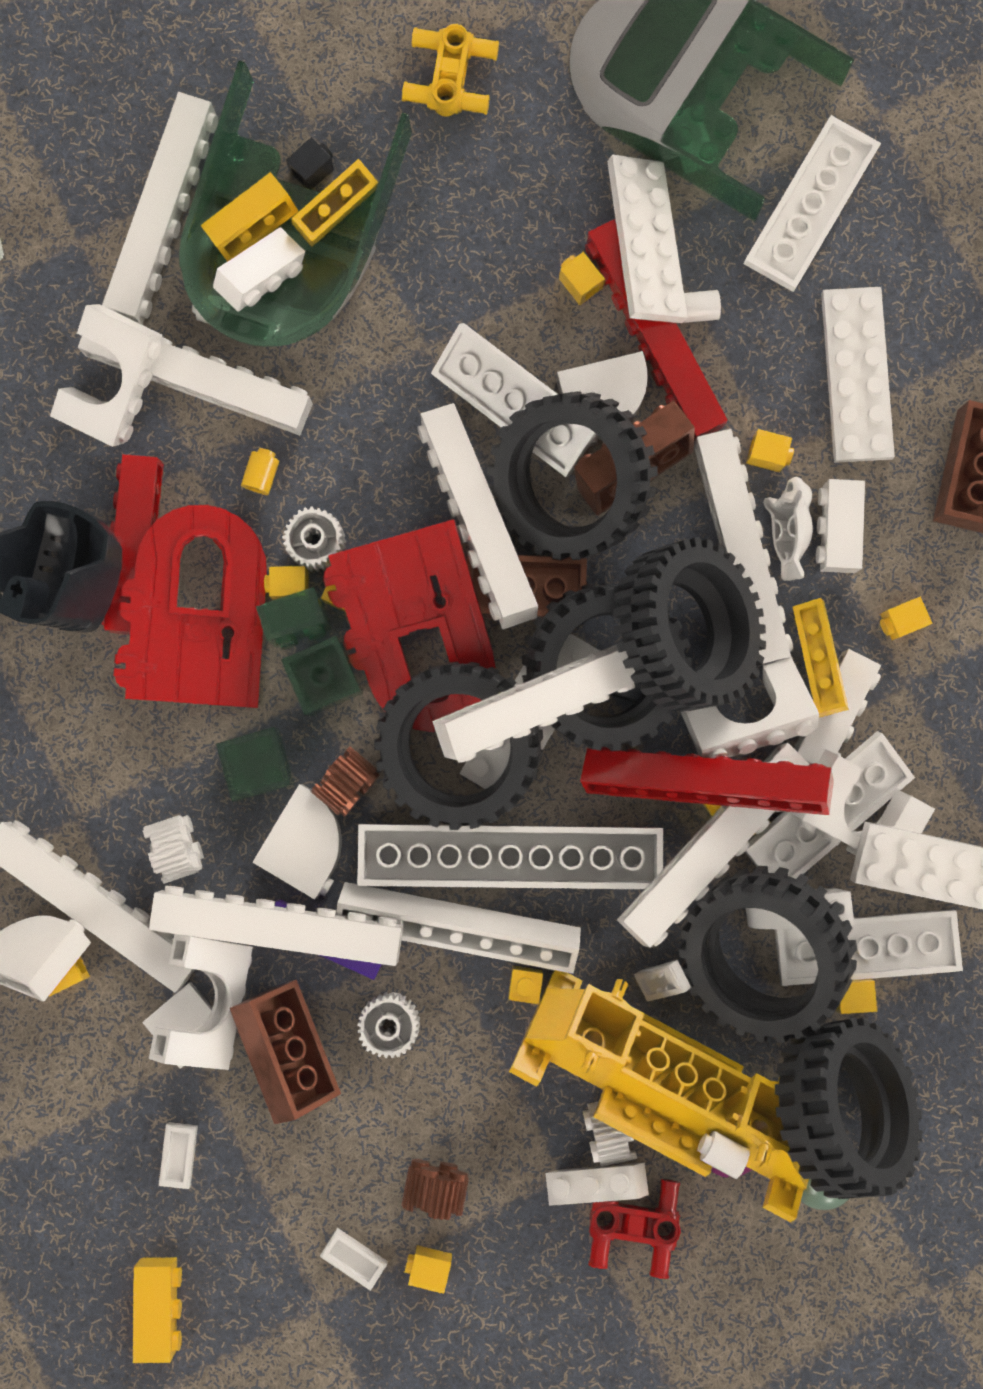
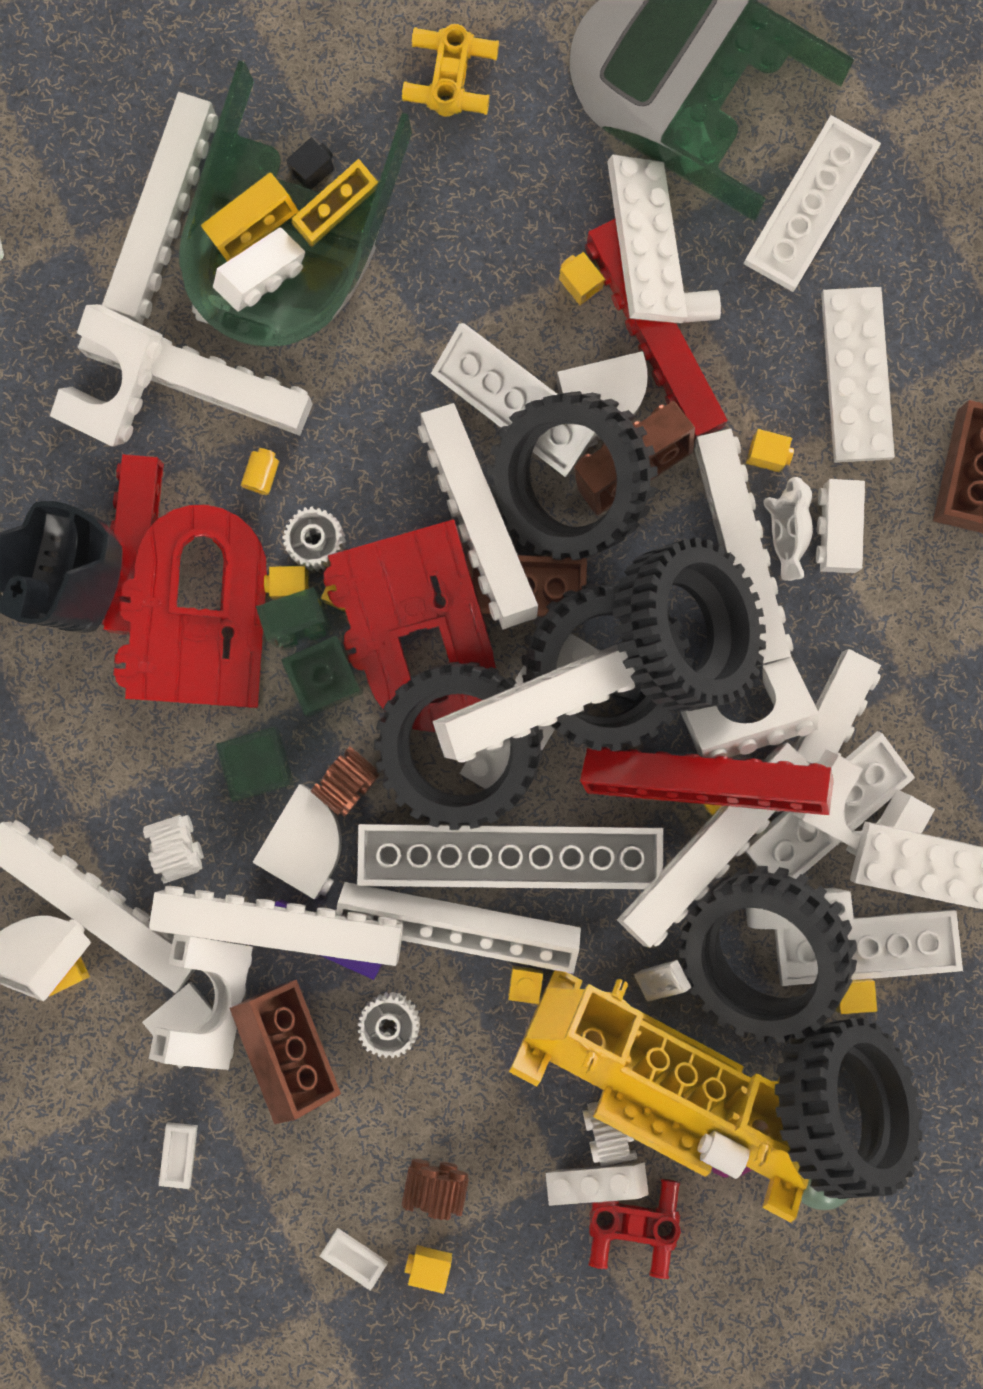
(156, 1310): yellow brick -> none
(820, 657): yellow plate -> none
(905, 619): yellow brick -> none

